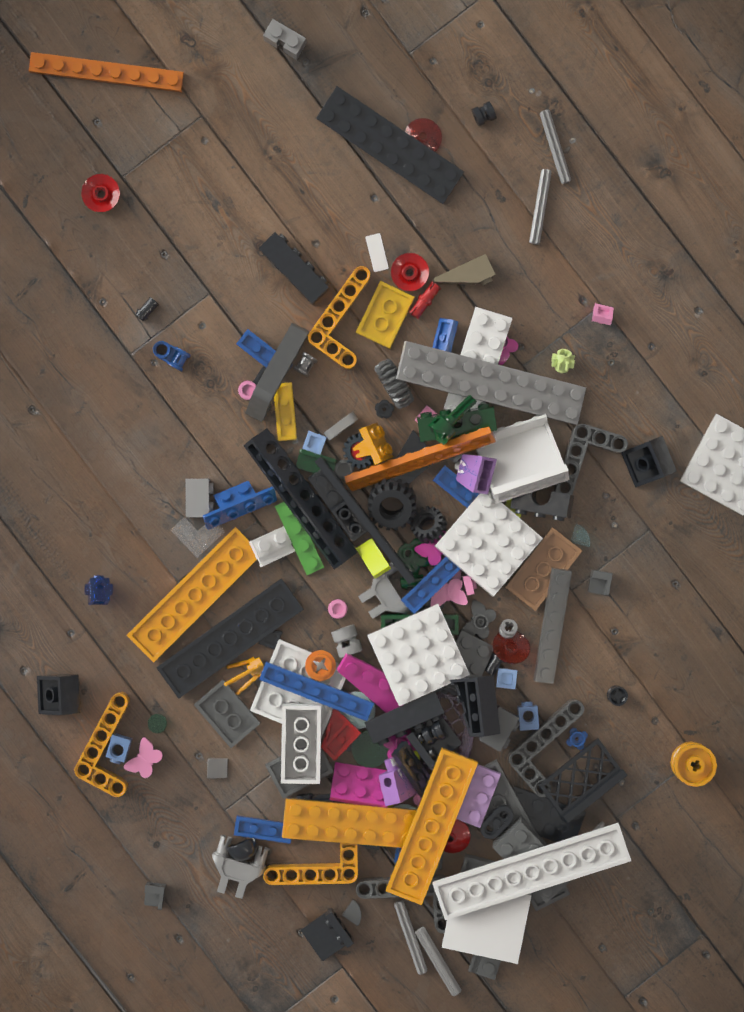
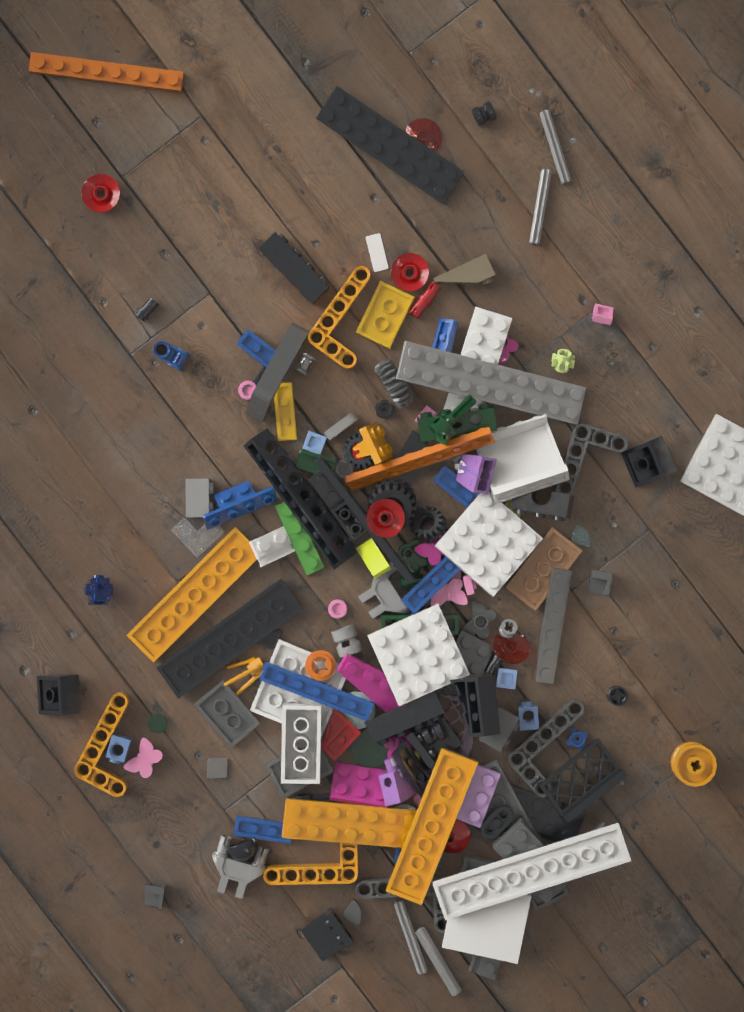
(290, 40): light grey brick -> none
(394, 520): none -> red dish

